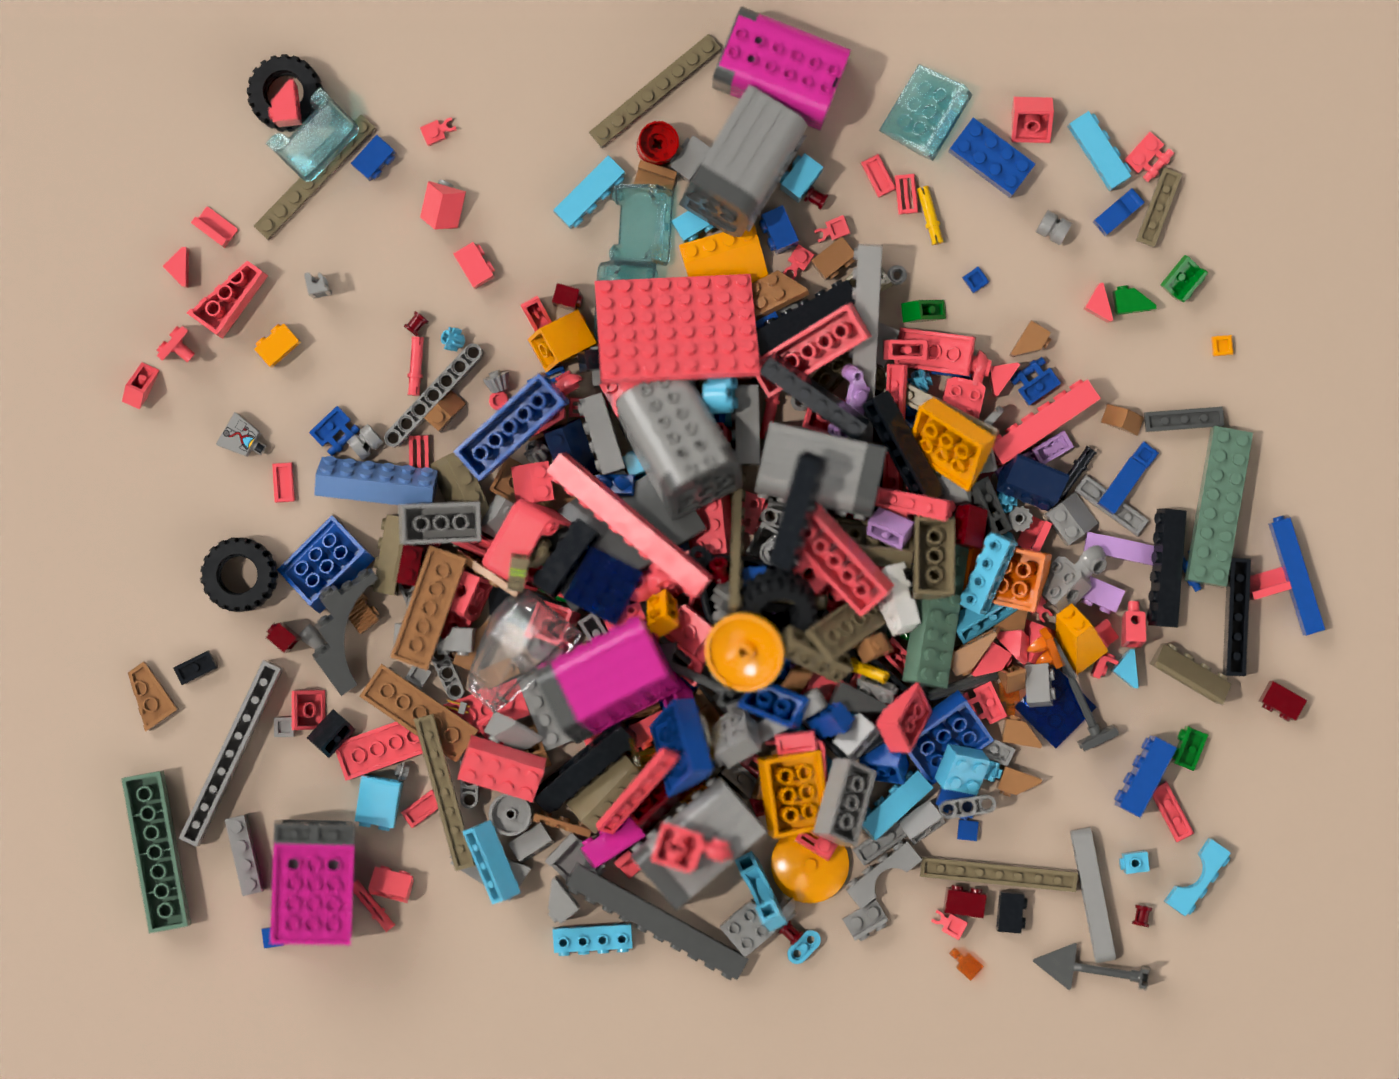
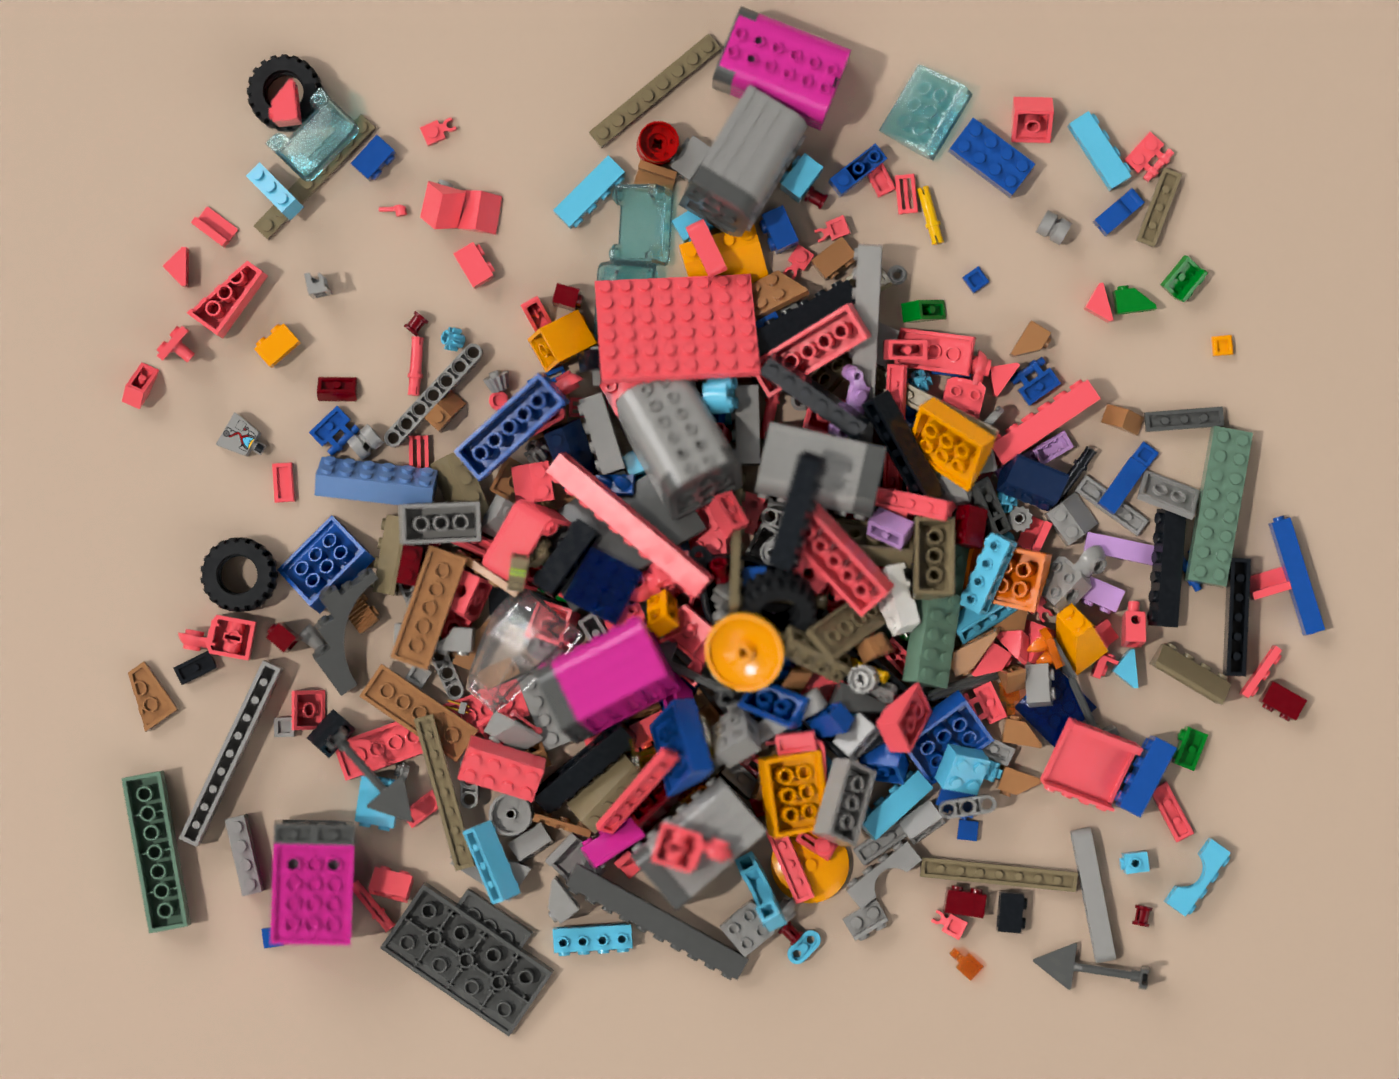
(226, 637): none -> coral brick
(274, 191): none -> medium azure brick
(337, 389): none -> dark red slope
(392, 798): none -> dark grey piece
(400, 210): none -> coral hand
(470, 954): none -> dark grey slope
(480, 212): none -> coral slope
(515, 714): none -> coral hinge
(691, 628): none -> coral hinge
(706, 248): none -> coral beam
(728, 513): none -> coral panel
(791, 868): none -> coral plate
(857, 170): none -> blue slope
(863, 678): none -> light grey wheel
(1089, 764): none -> coral panel
(1168, 494): none -> light grey tile
(1261, 672): none -> coral plate

